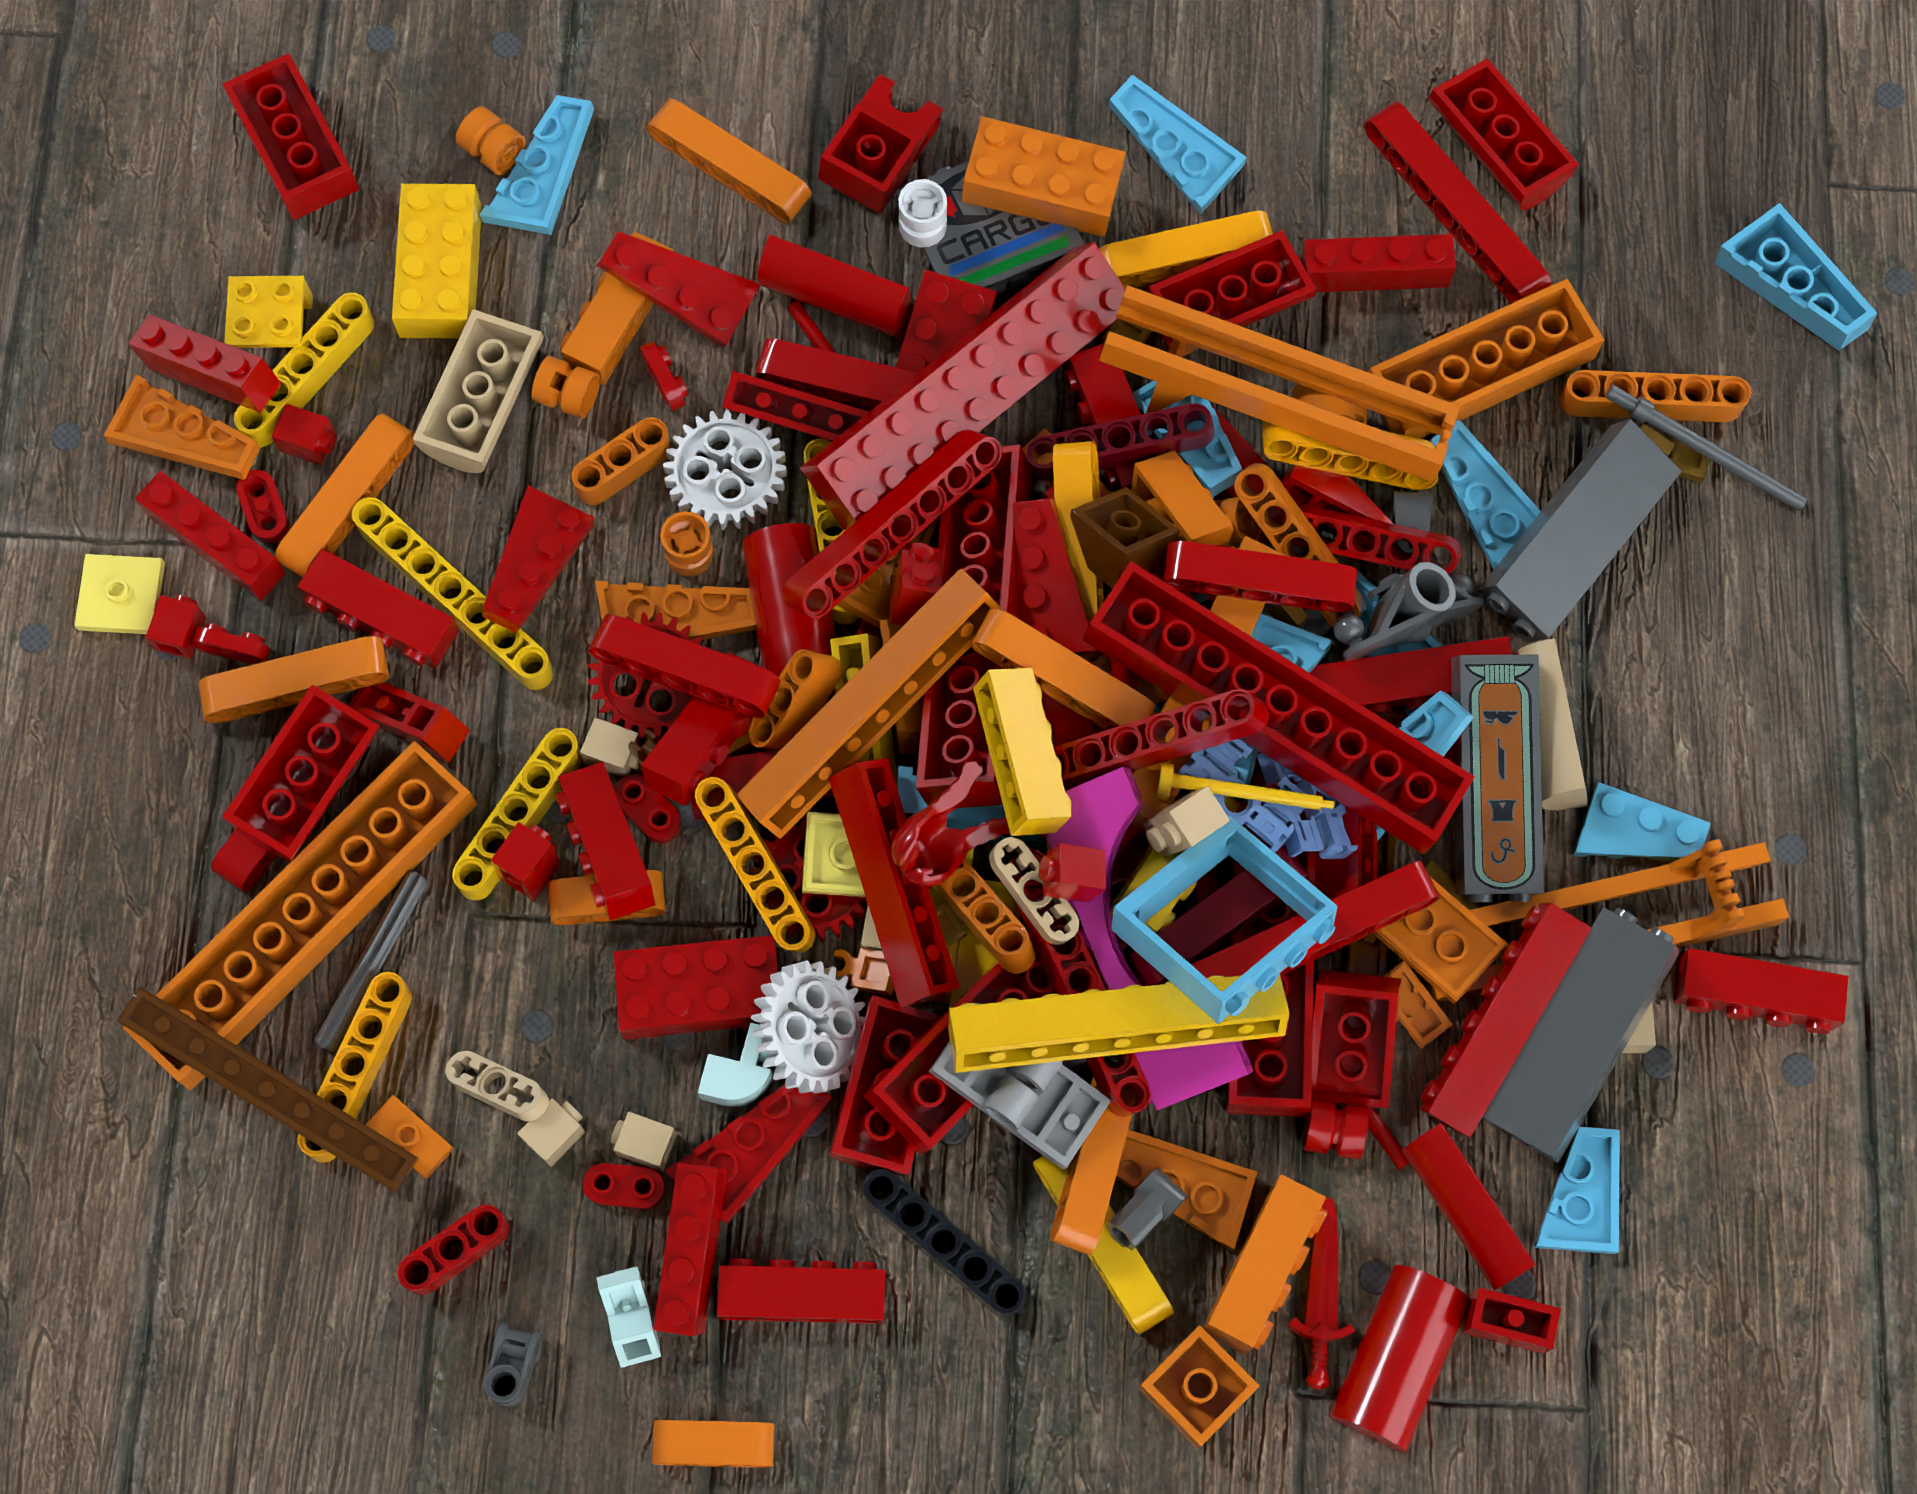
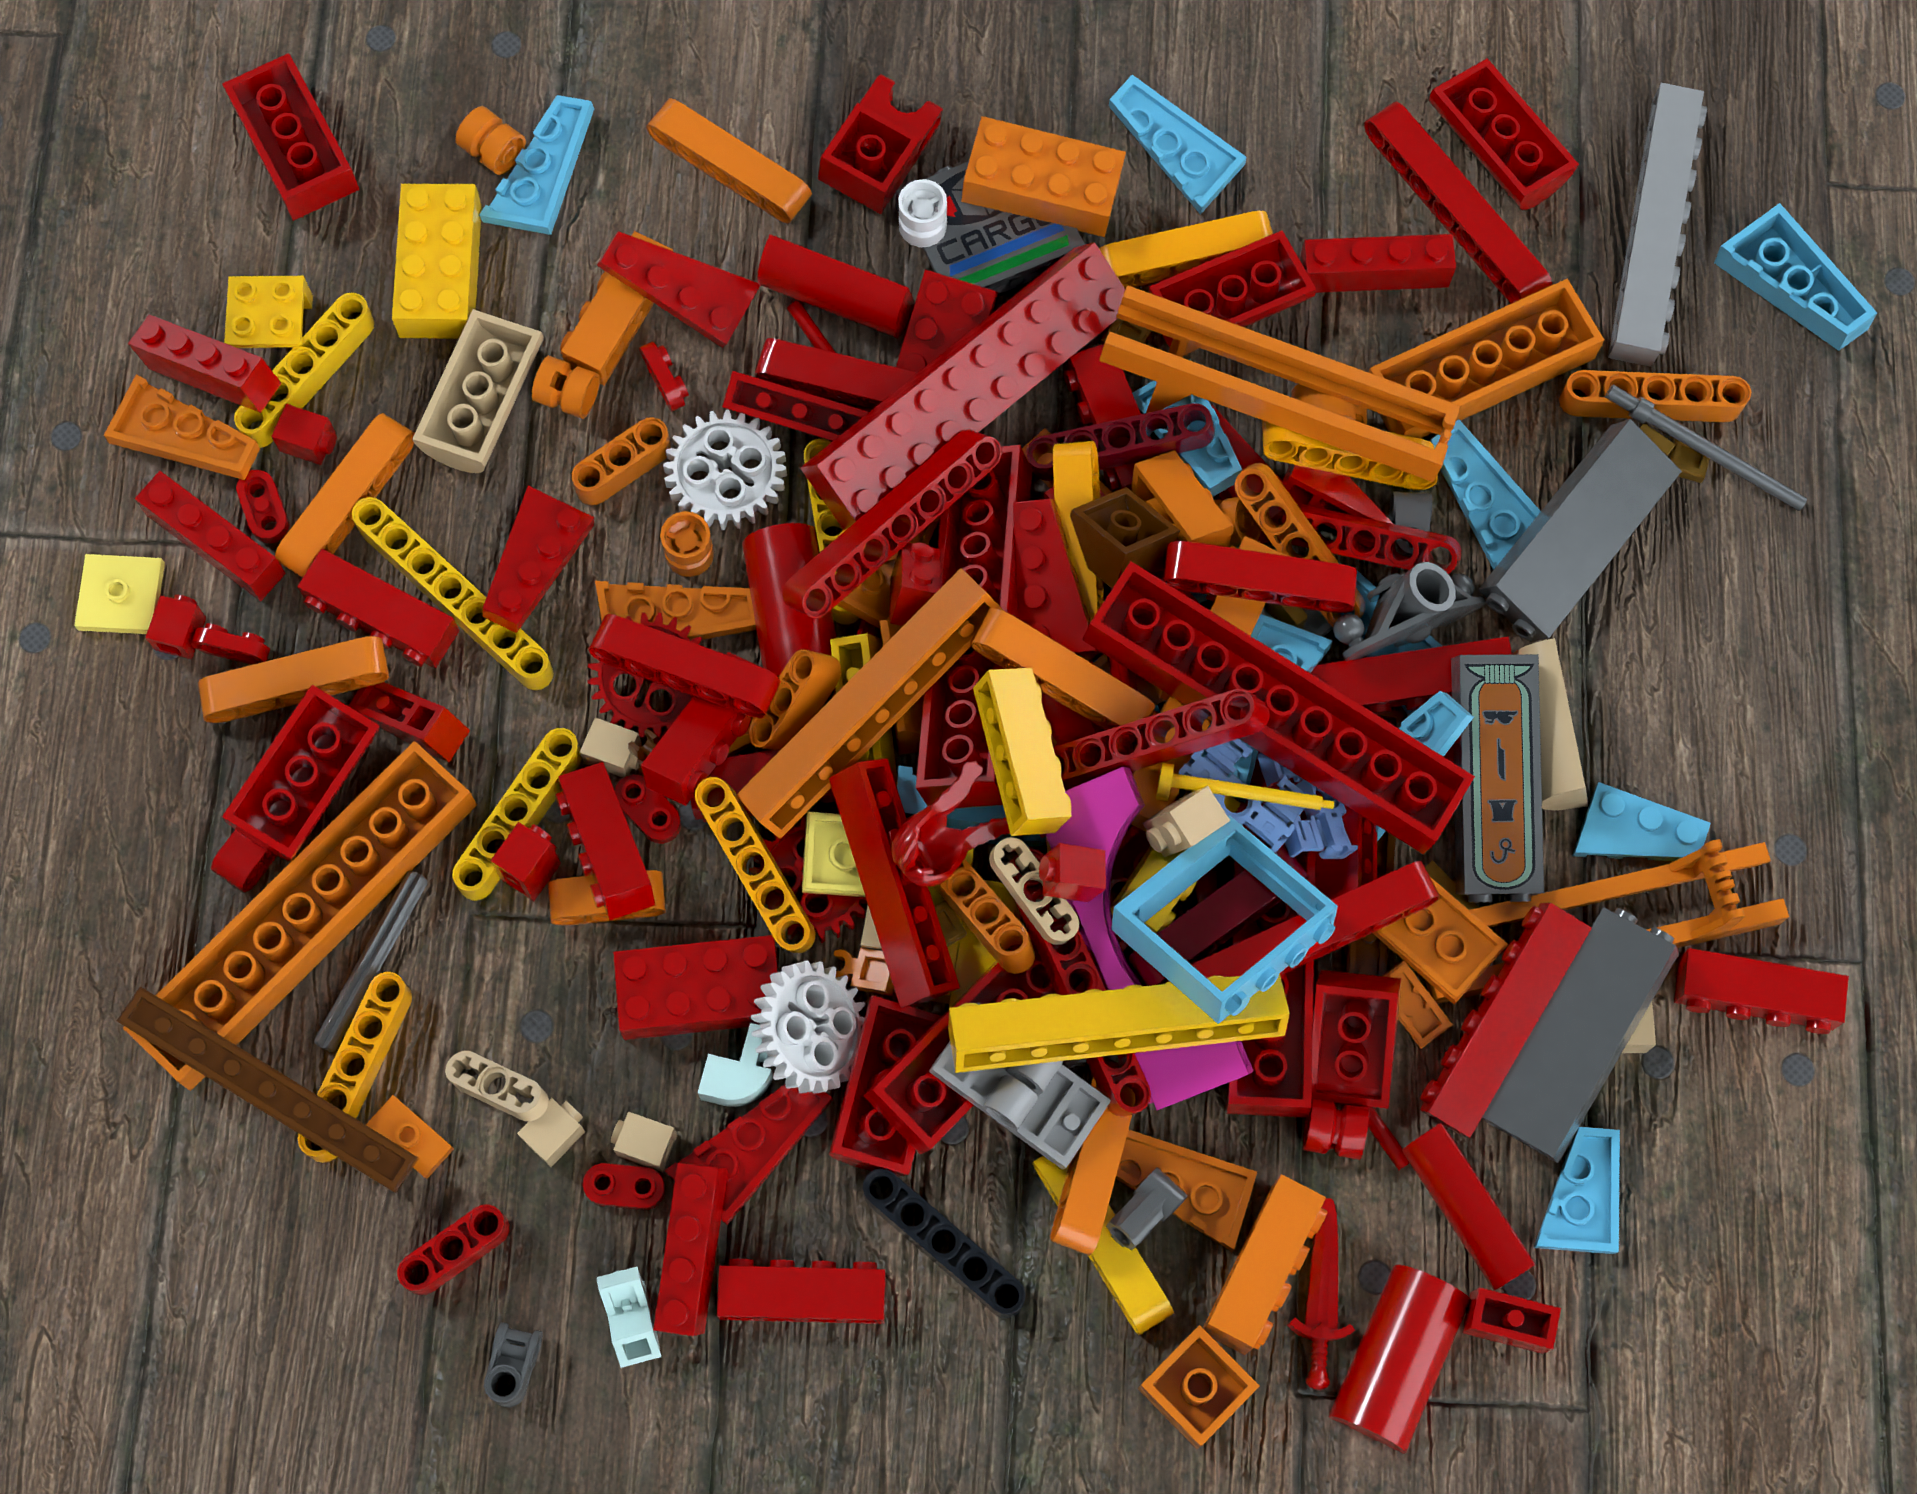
(713, 1443): orange beam -> none
(1656, 225): none -> light grey brick

